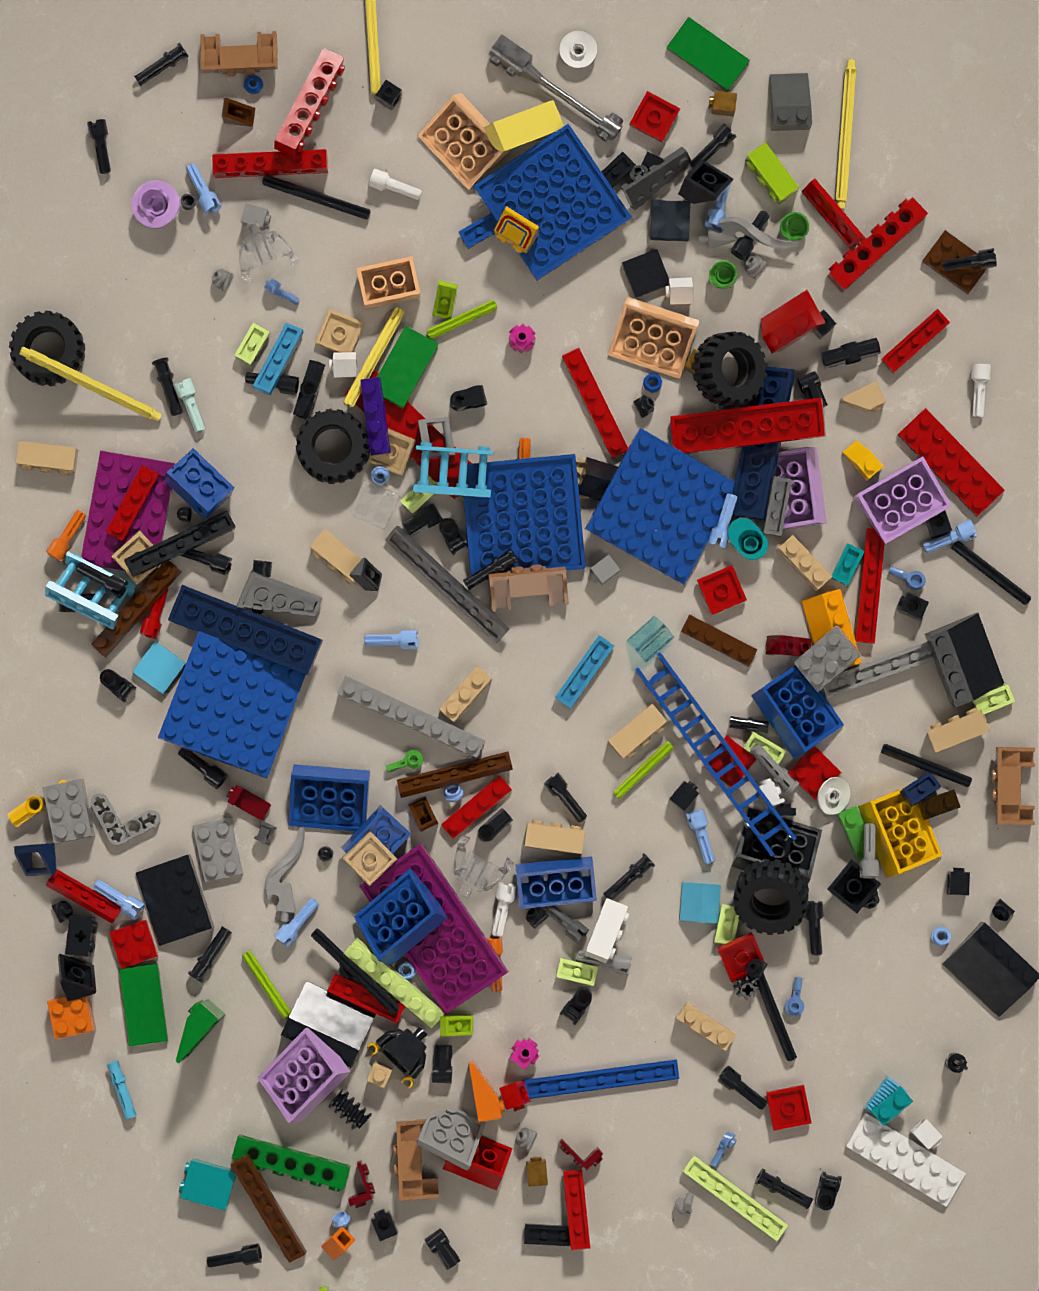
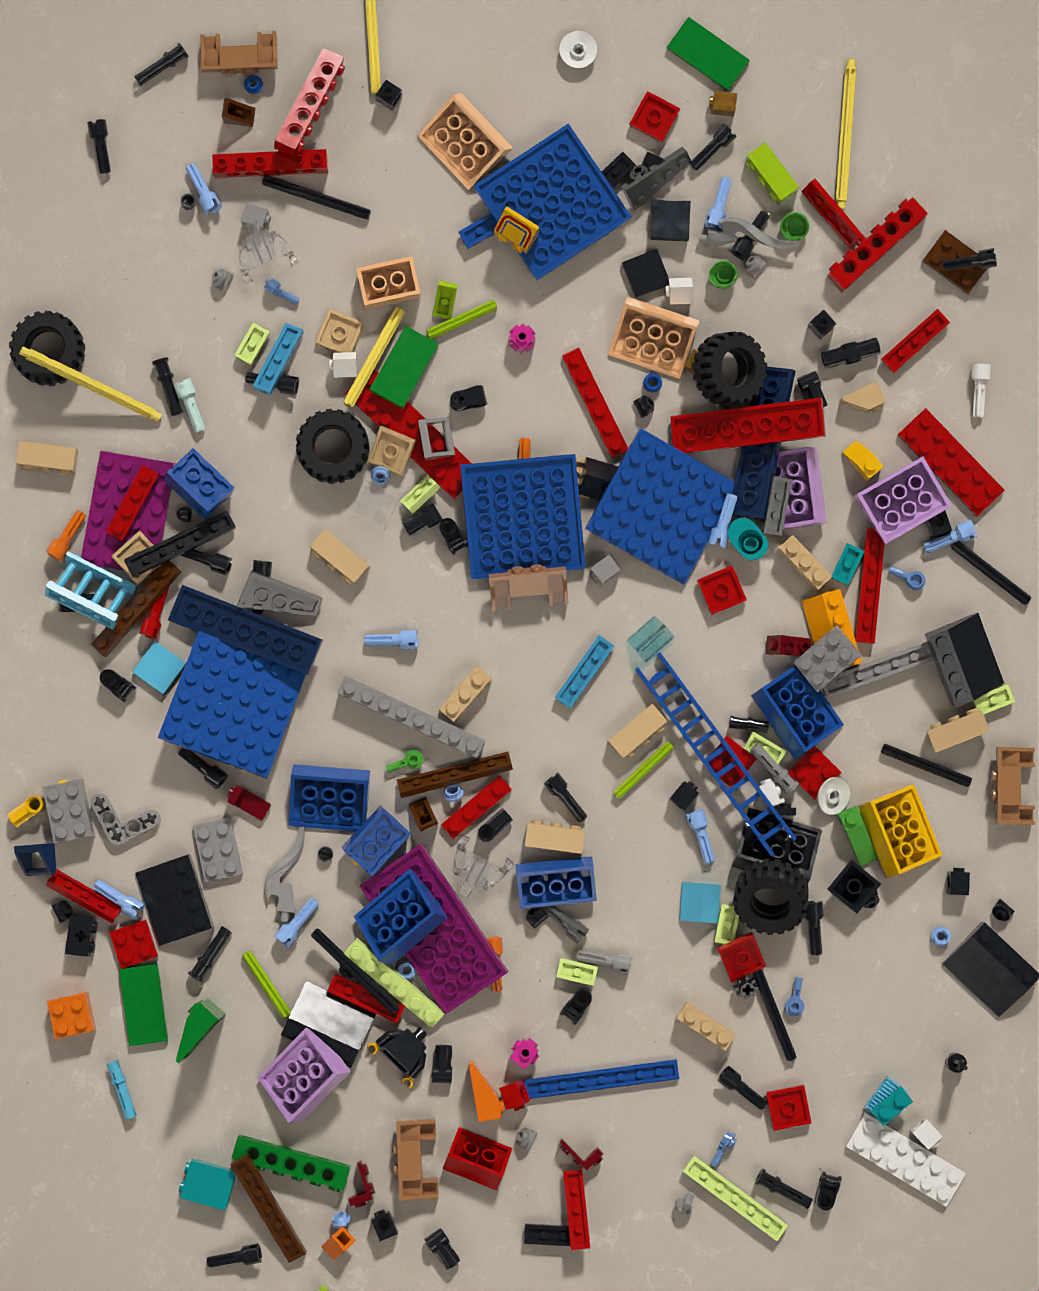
(76, 977): black slope -> none
(112, 584): black piece -> none
(155, 204): lavender hat -> none
(265, 833): dark grey bush -> none
(312, 377): black piece -> none
(349, 1110): black piece -> none
(366, 575): black slope -> none
(369, 858): tan tile -> none
(375, 416): dark purple plate -> none
(379, 1074): tan brick -> none
(381, 180): white piece -> none
(442, 486): medium azure fence -> none
(447, 584): flat silver plate -> none
(451, 1136): light grey plate -> none
(456, 1025): lime slope -> none
(498, 564): black pin -> none
(505, 895): white piece -> none
(518, 62): flat silver bar -> none
(524, 126): light yellow brick -> none
(537, 1172): pearl gold brick -> none
(607, 931): white brick -> none
(636, 871): black pin -> none
(704, 183): black slope -> none
(719, 640): reddish brown plate -> none
(756, 968): black plate -> none
(790, 102): dark grey slope -> none
(790, 322): red slope -> none
(869, 865): light grey piece -> none
(920, 789): dark blue plate -> none
(921, 606): black brick -> none
(939, 804): dark brown plate -> none

